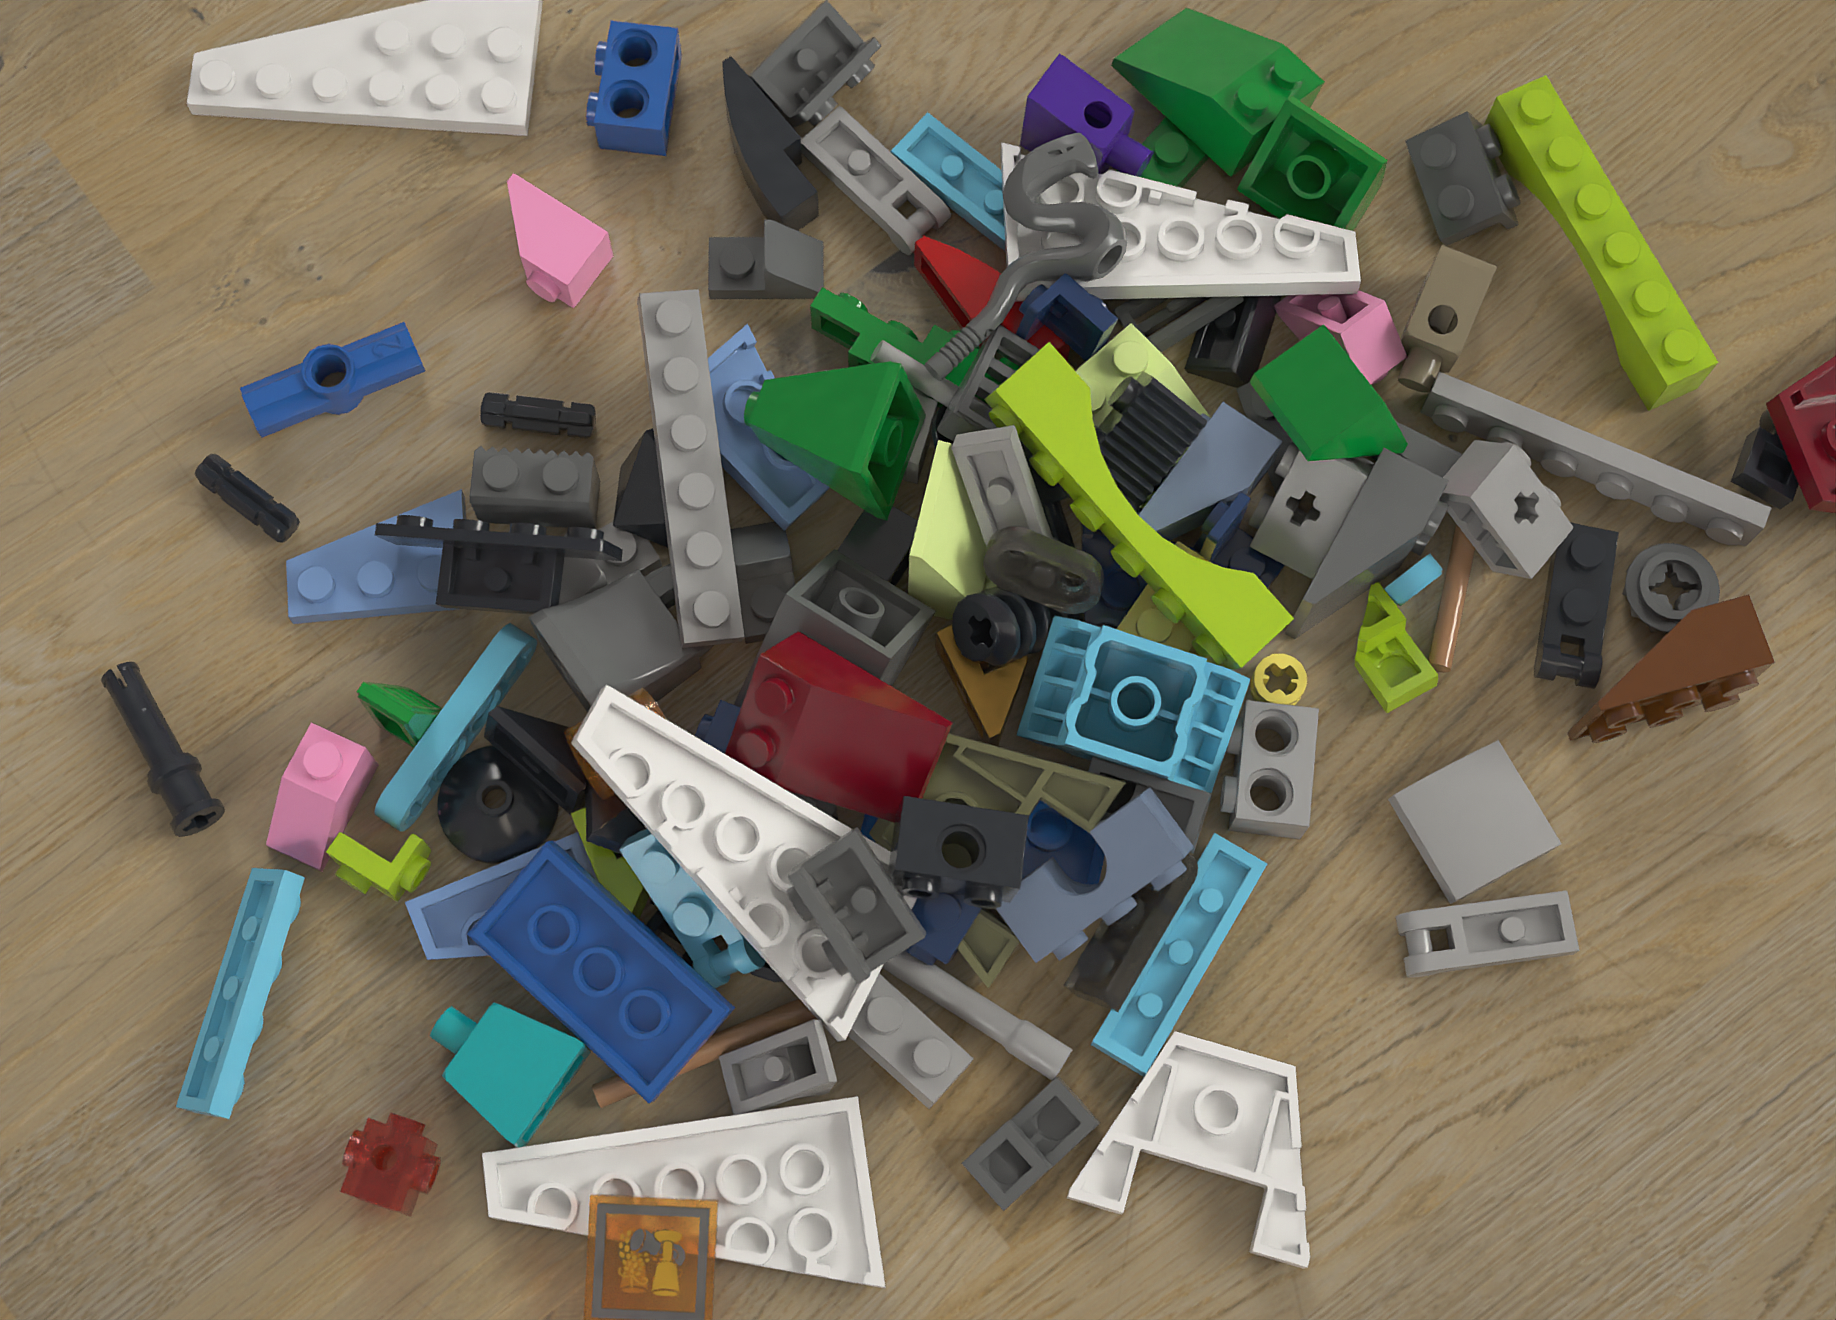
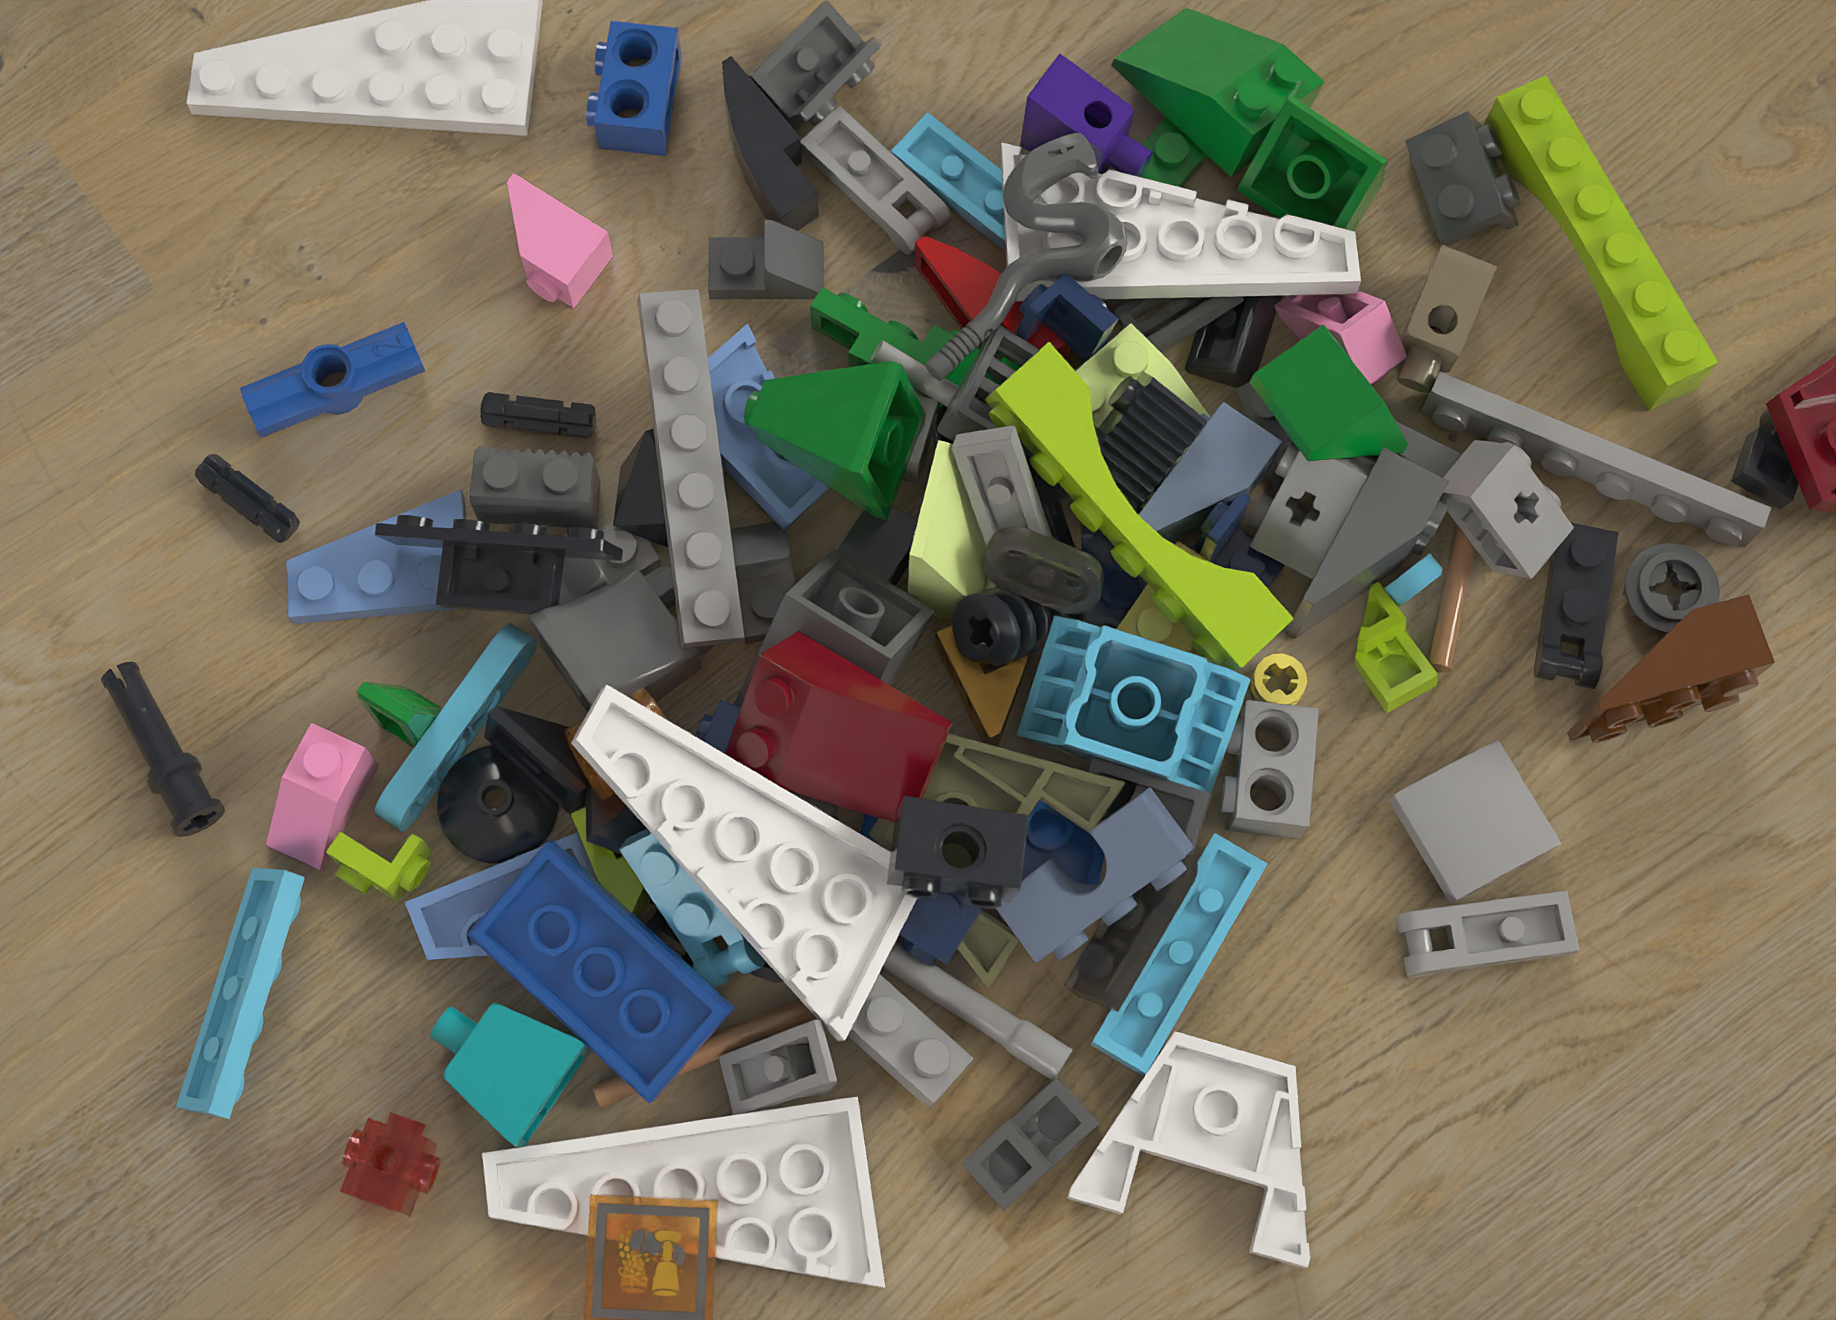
(854, 906): dark grey bracket -> none

